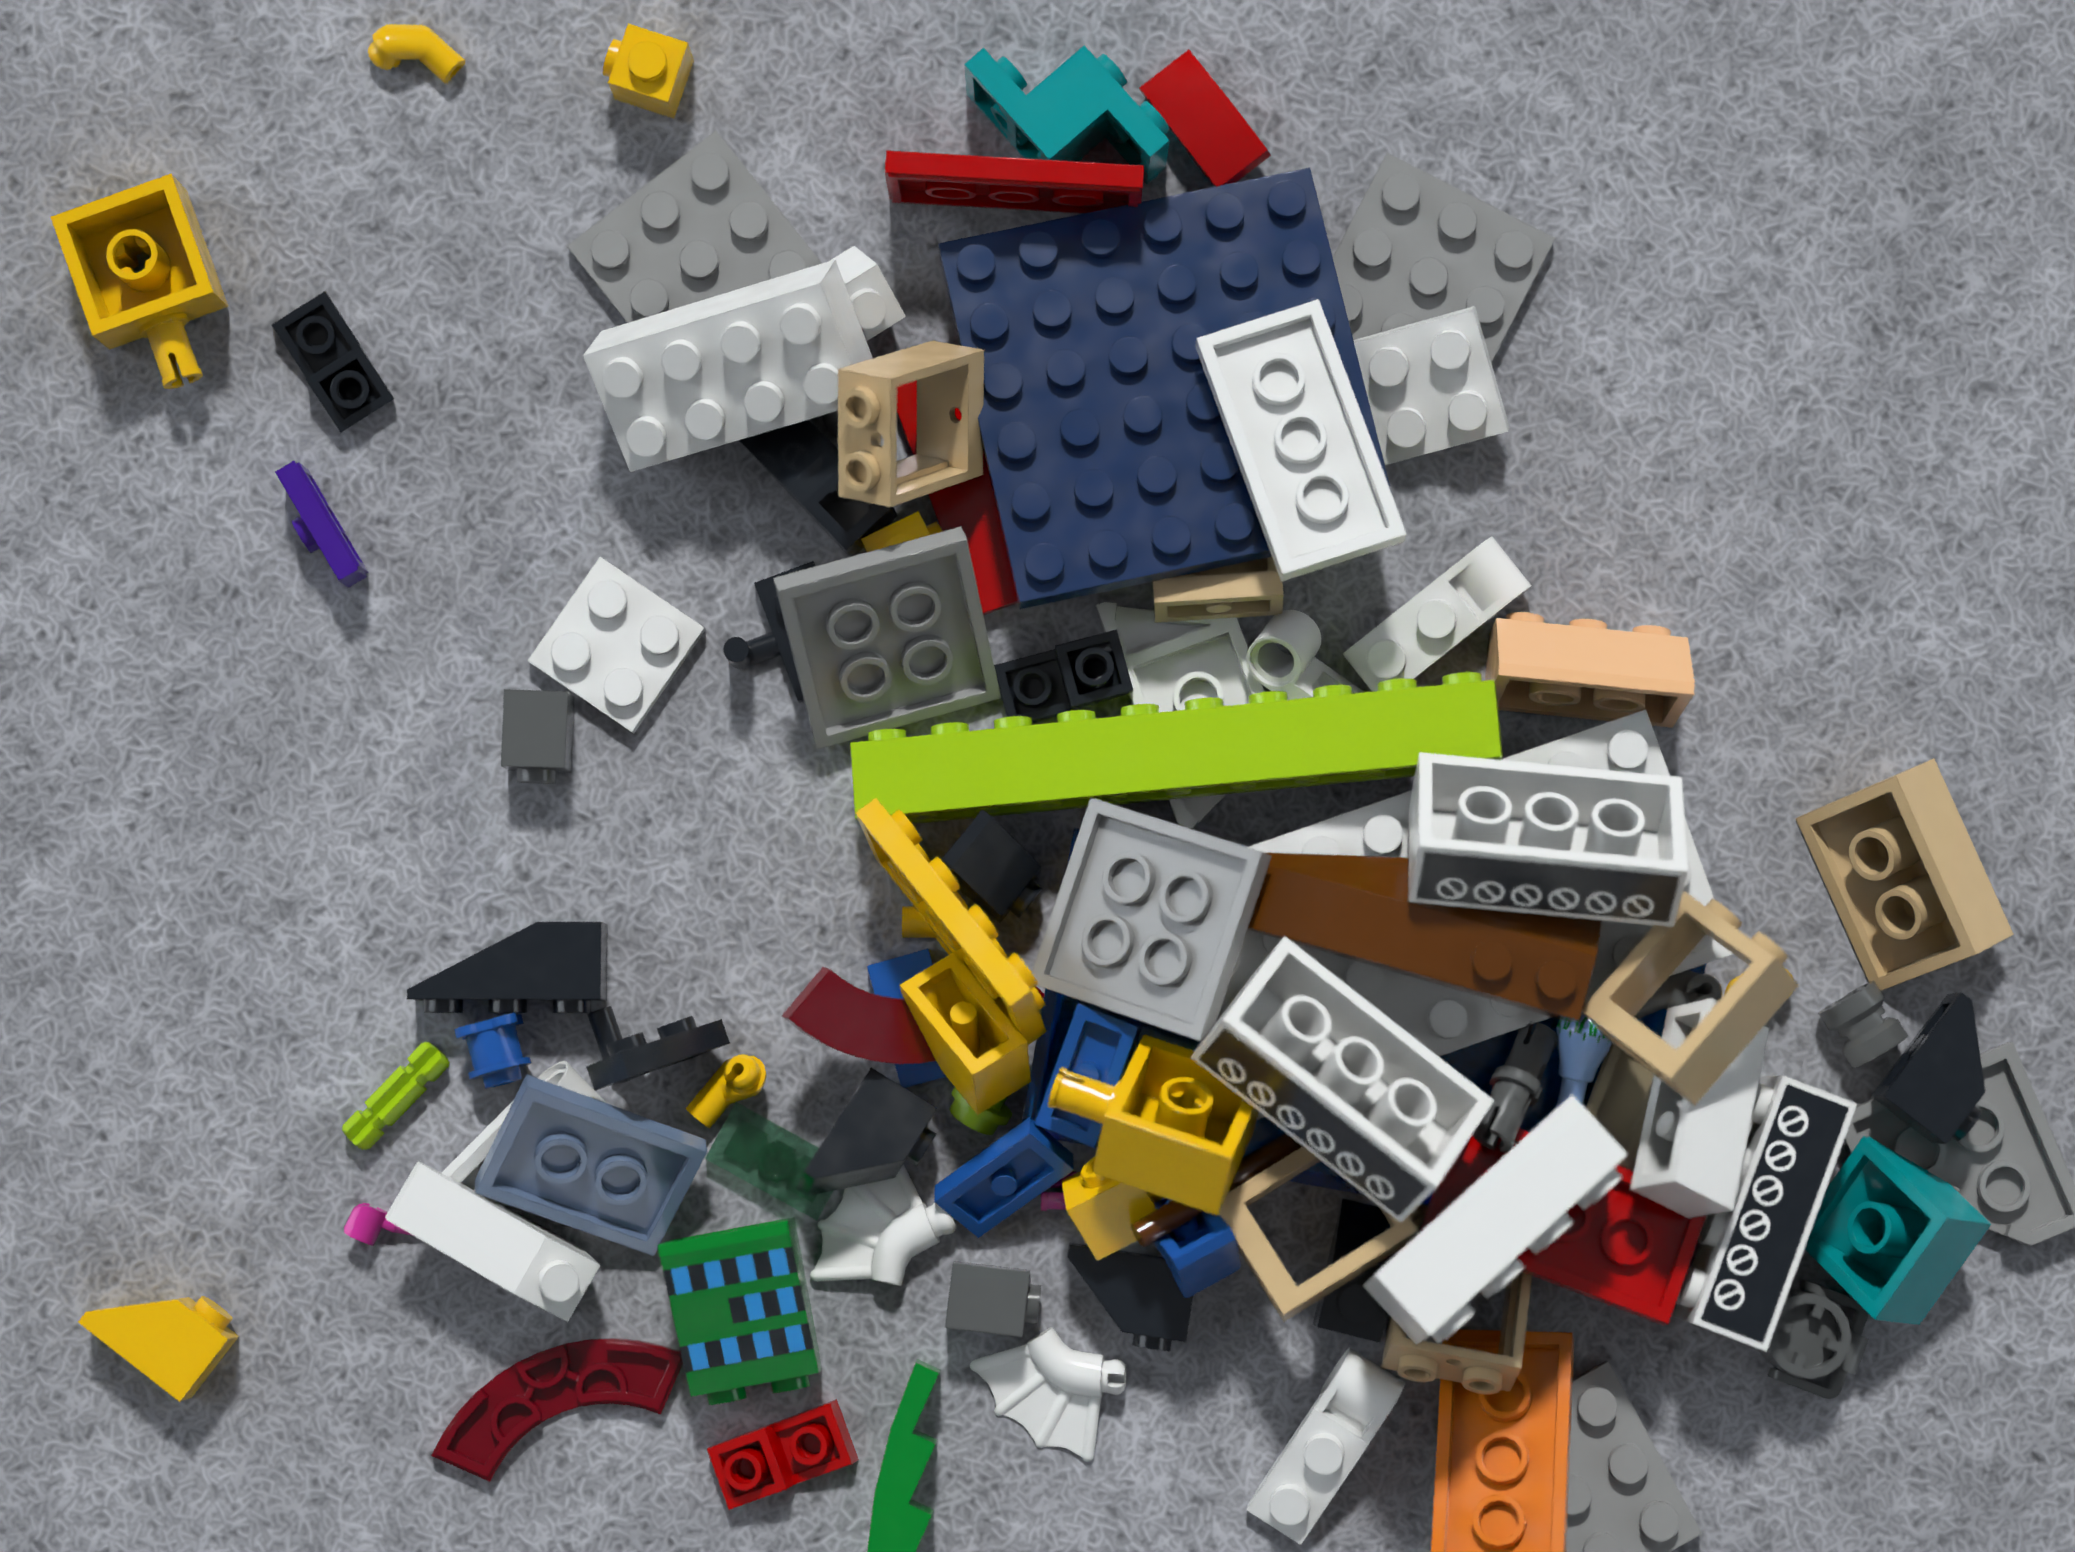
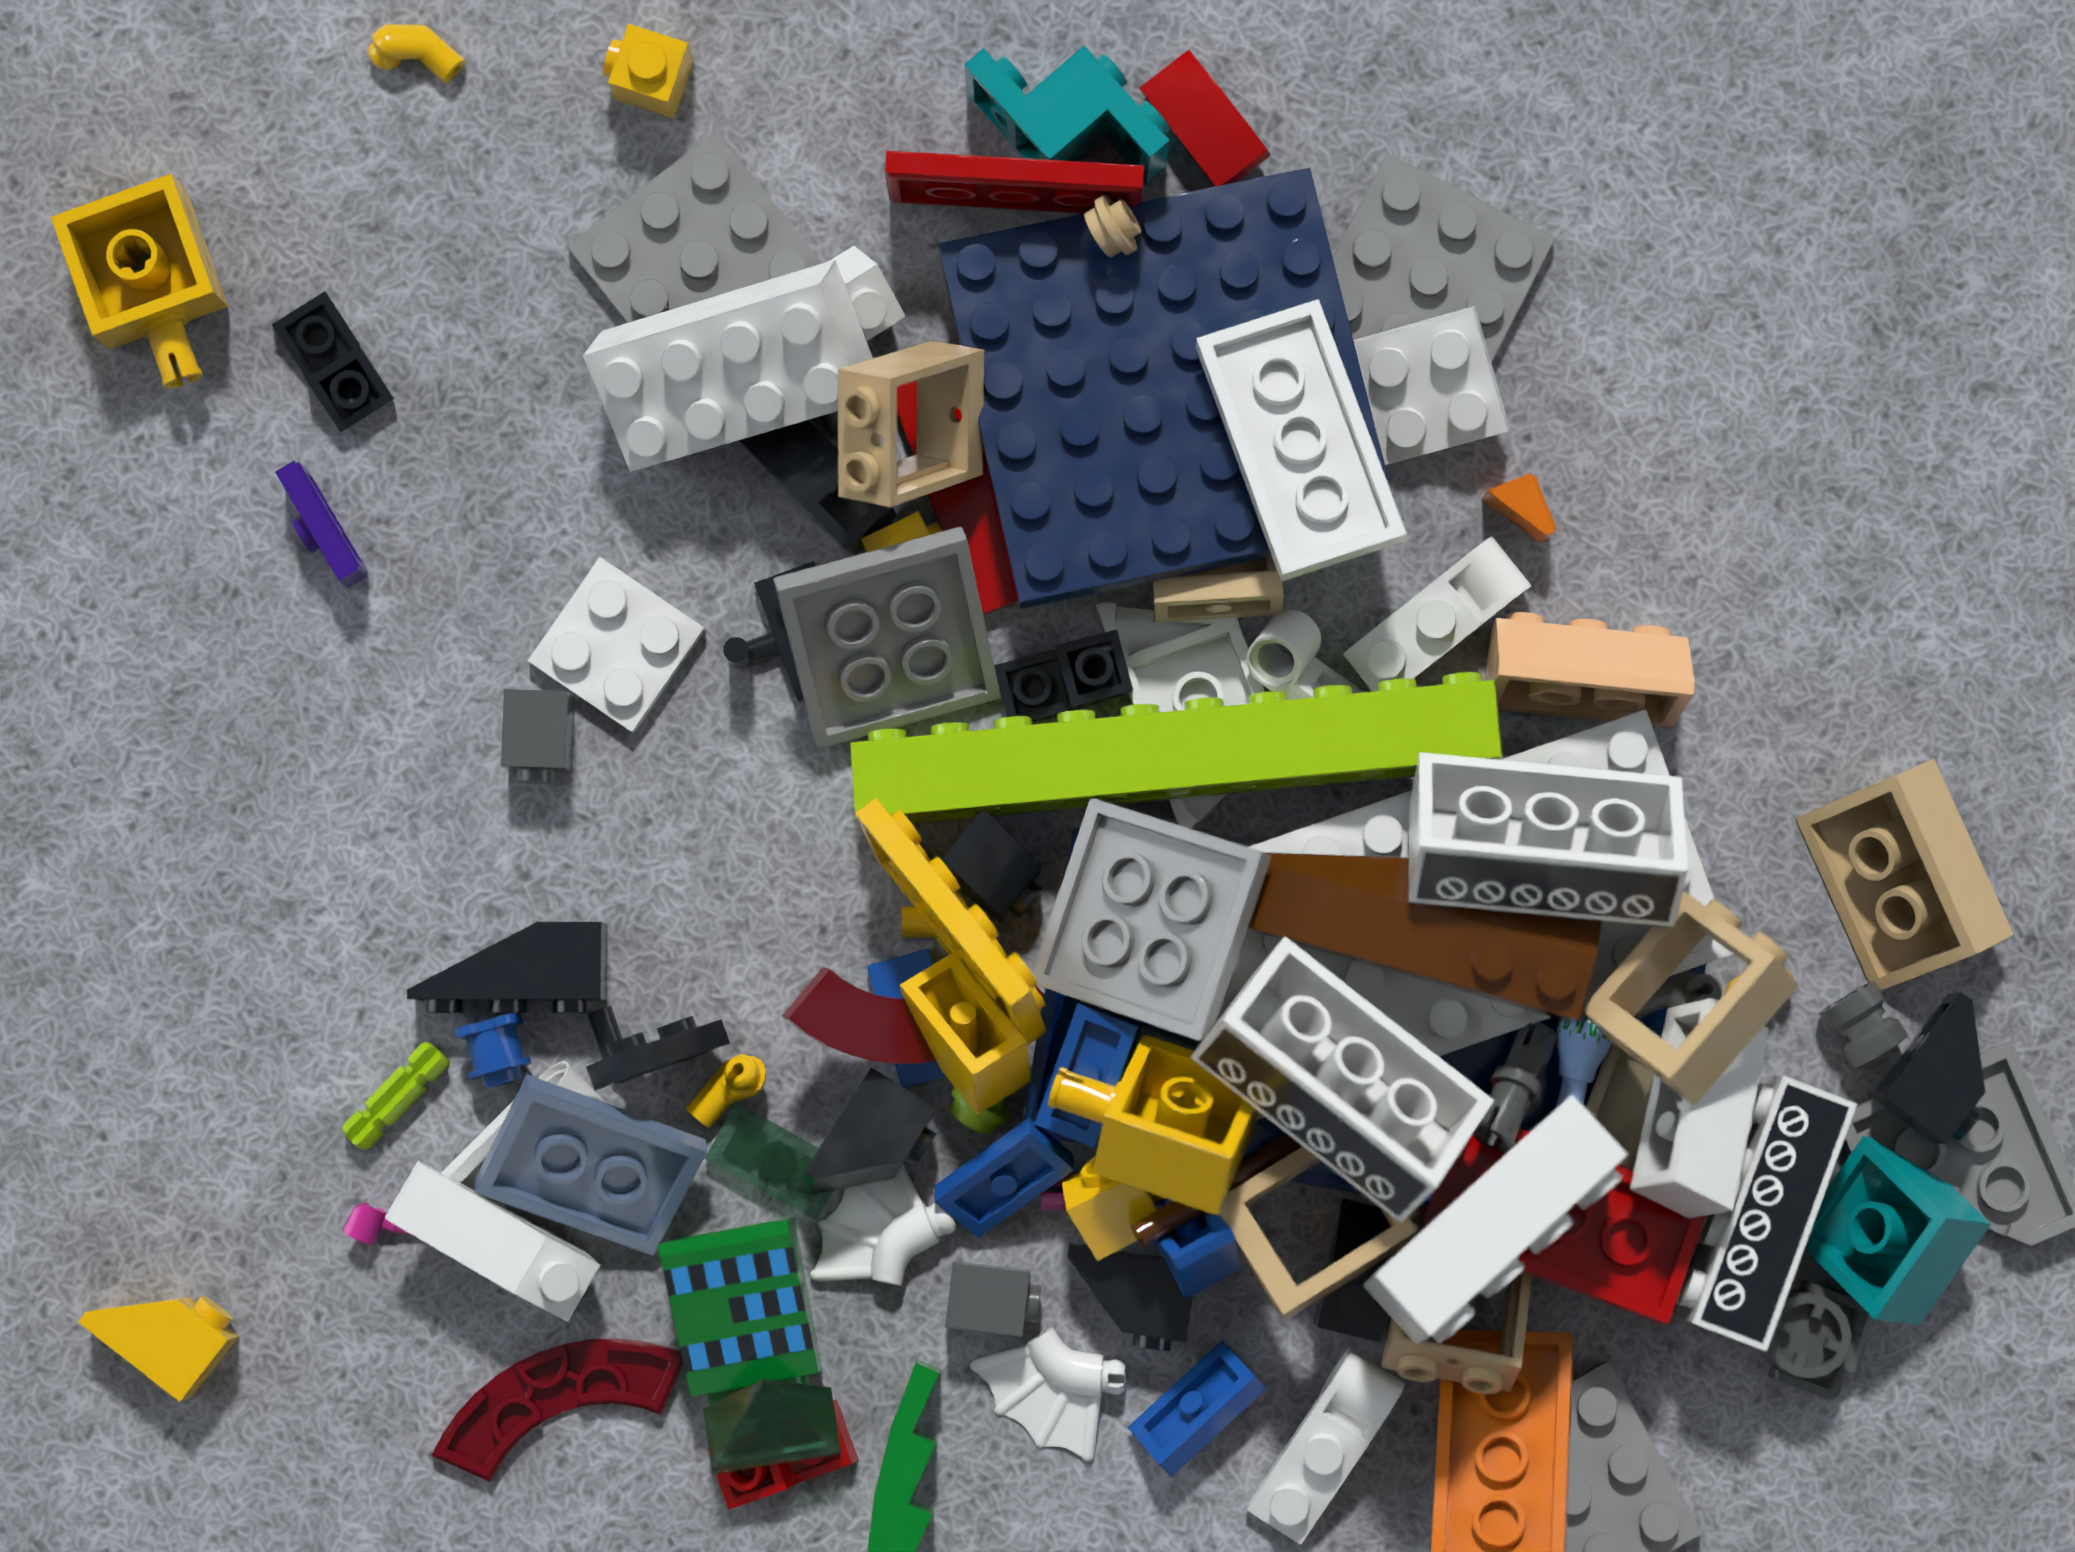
(771, 1425): none -> clear green slope
(1113, 226): none -> tan plate
(1196, 1408): none -> blue plate
(1524, 506): none -> orange slope

